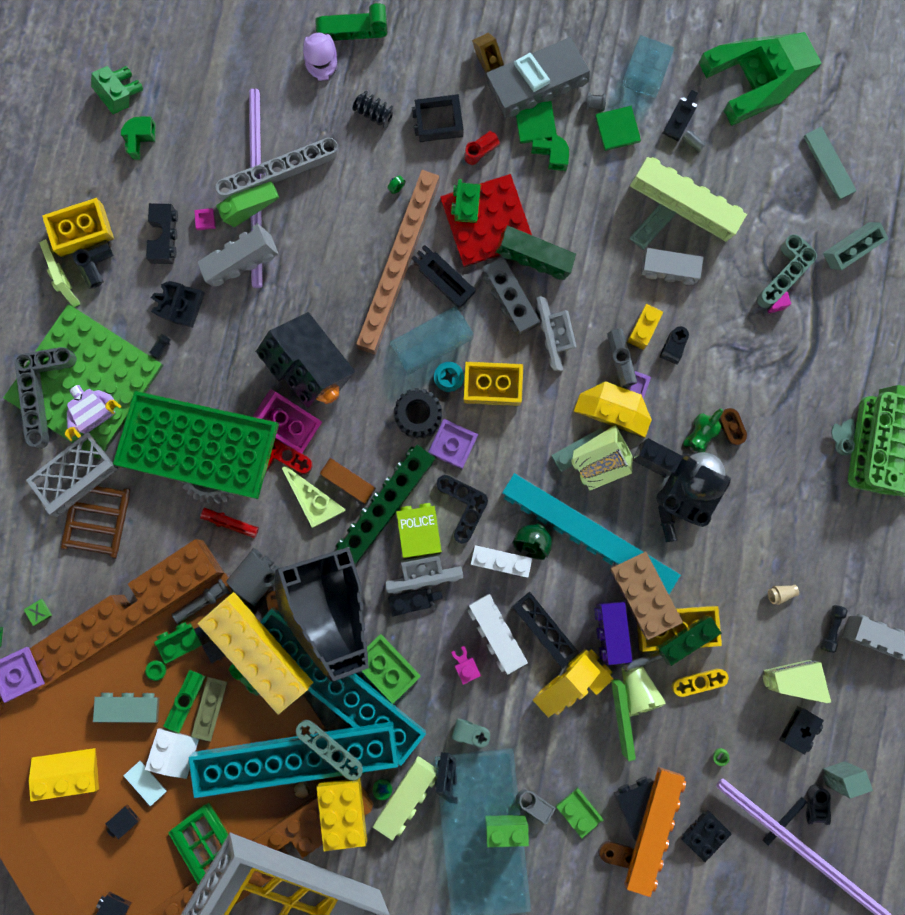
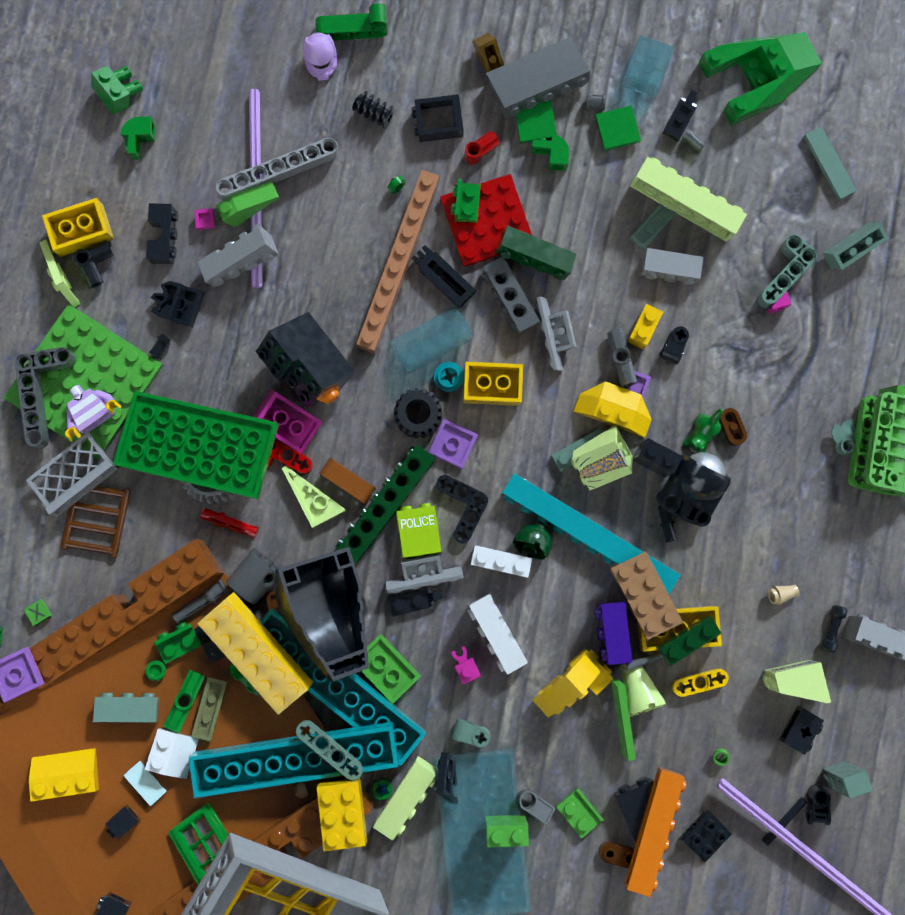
(532, 72): light aqua tile -> none
(555, 652): black fence -> none

